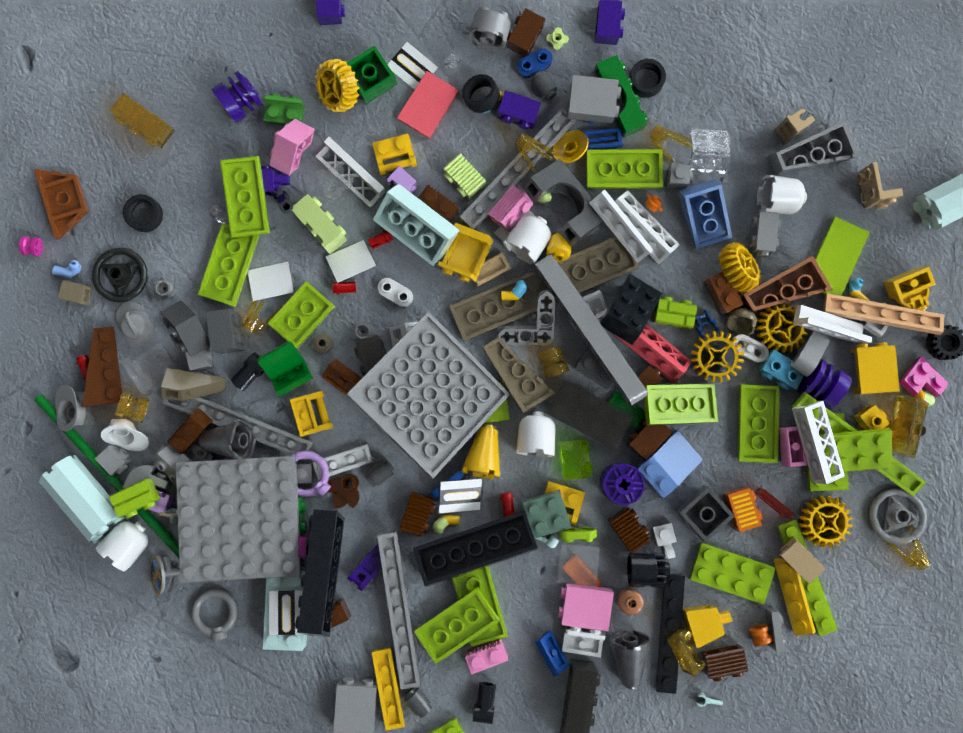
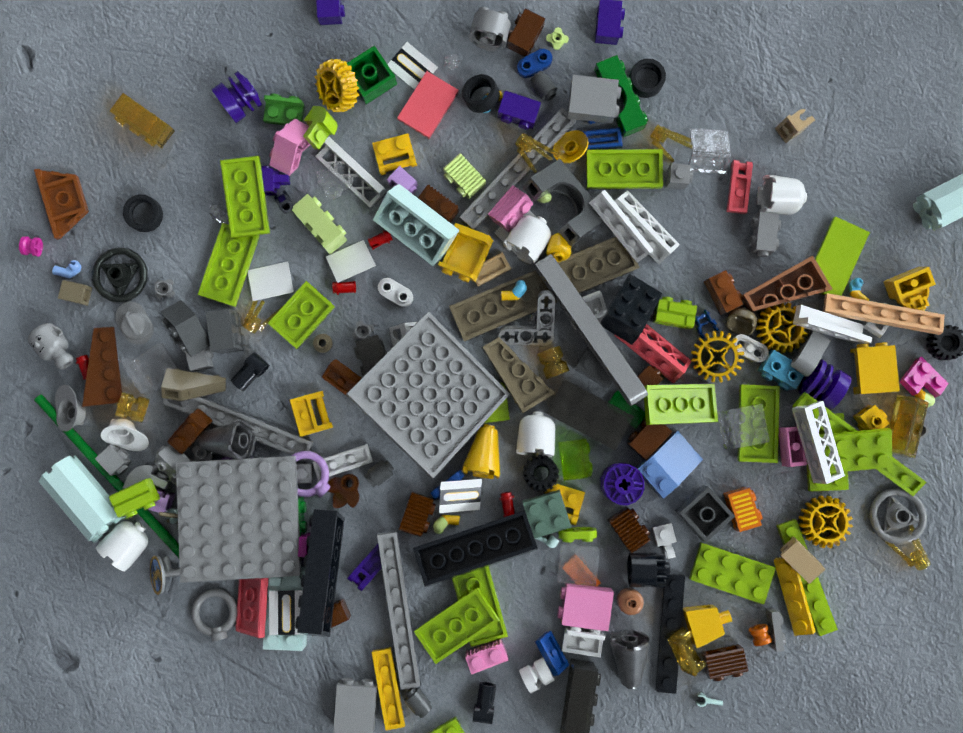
(50, 345): none -> light grey piece
(252, 606): none -> coral tile
(285, 368): green bracket -> none
(320, 125): none -> lime brick
(533, 465): none -> black tyre
(536, 675): none -> white wheel
(653, 203): orange plate -> none
(706, 213): medium blue slope -> none
(739, 187): none -> coral plate
(739, 267): yellow gear -> none
(743, 426): none -> clear bracket
(774, 503): clear red tile -> none
(820, 149): light grey wedge -> none
(871, 188): tan bracket -> none

